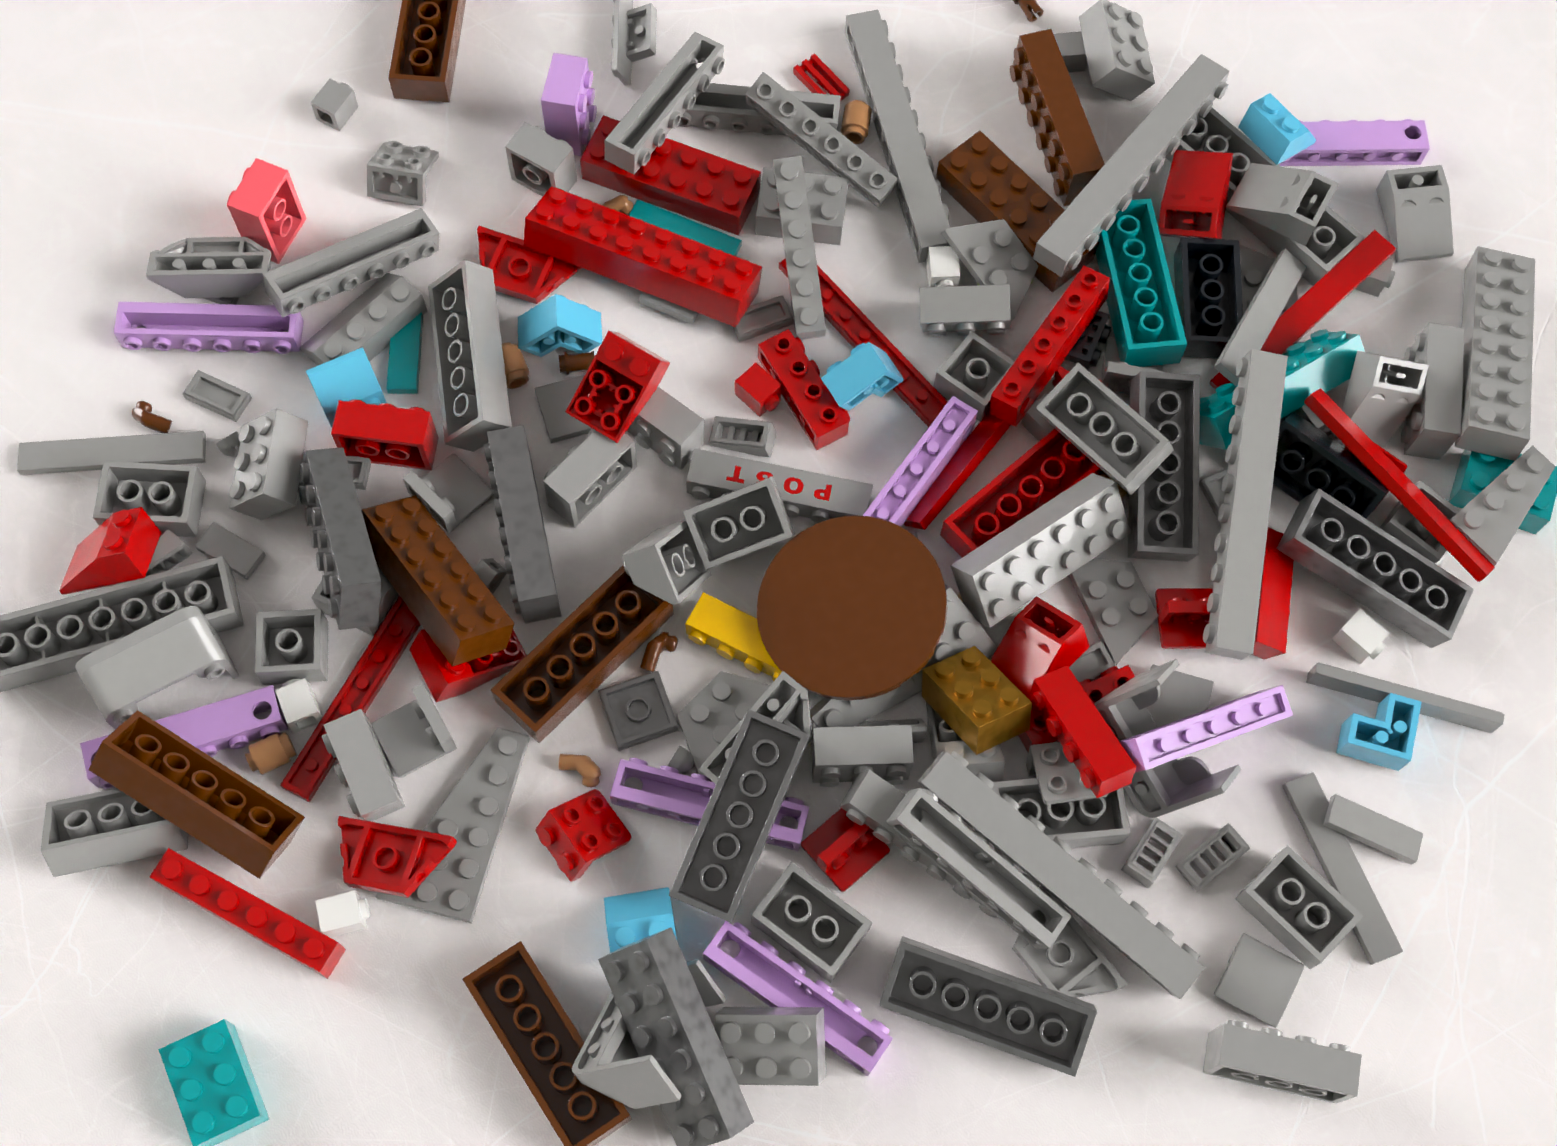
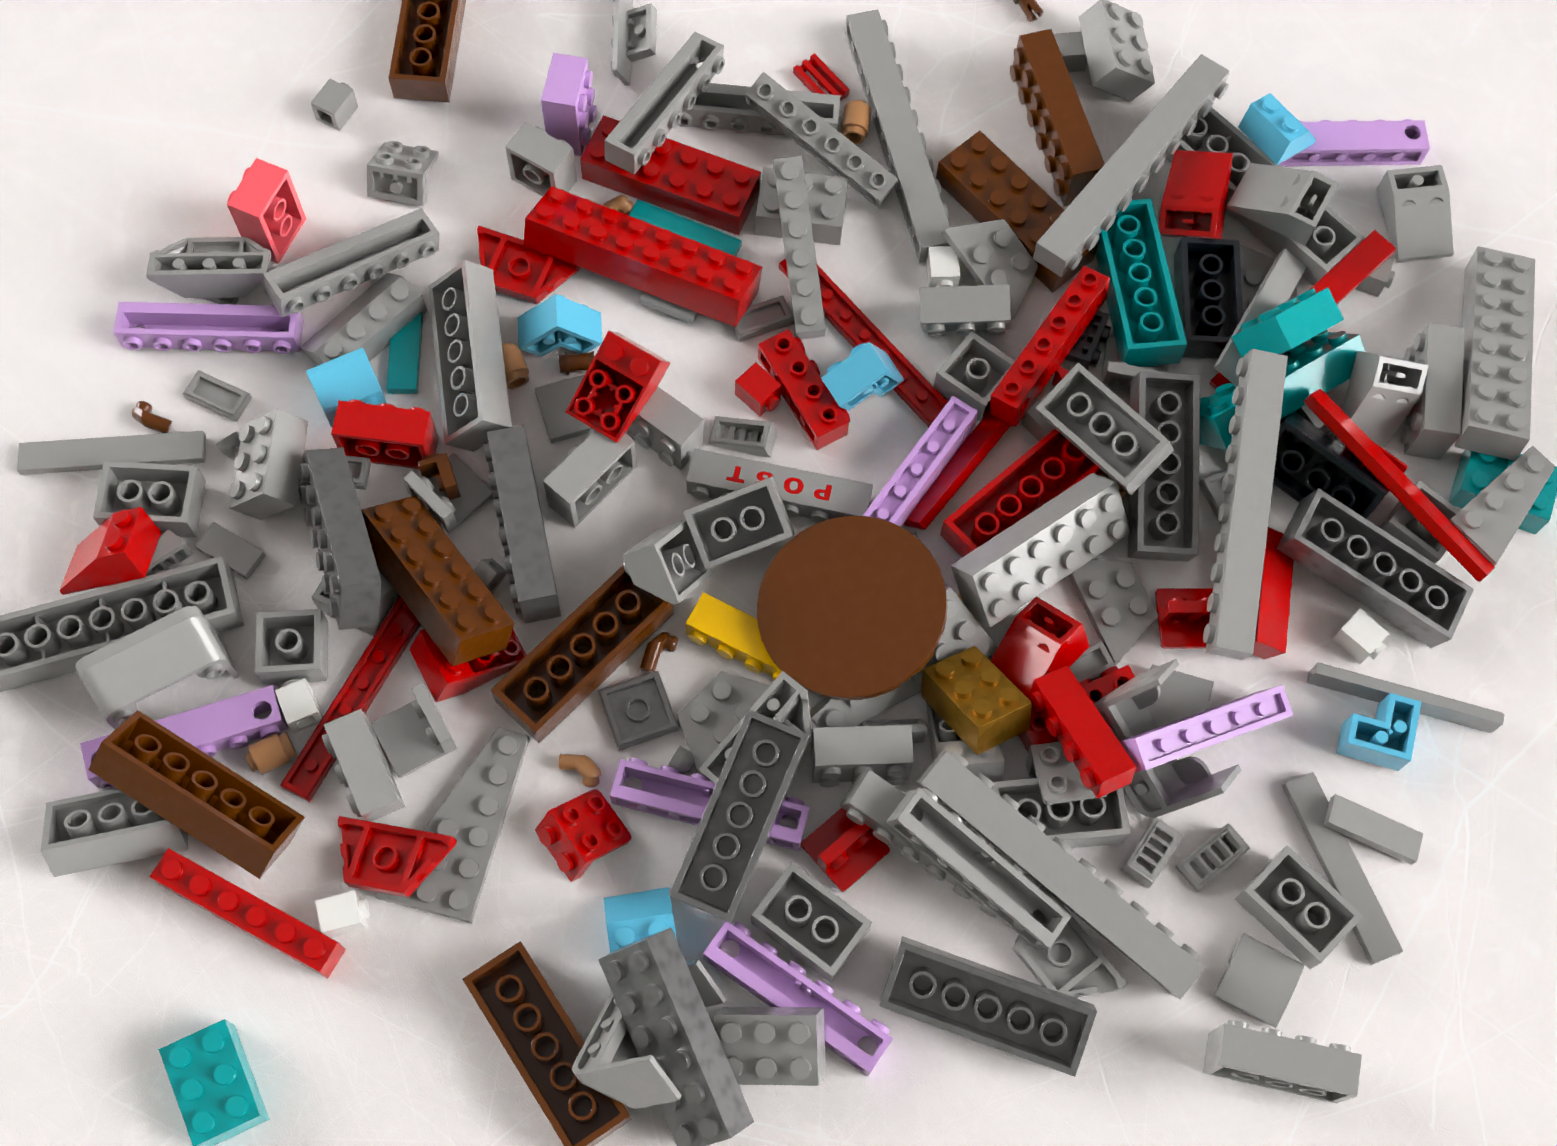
(440, 467): none -> reddish brown bracket
(1289, 323): none -> teal brick

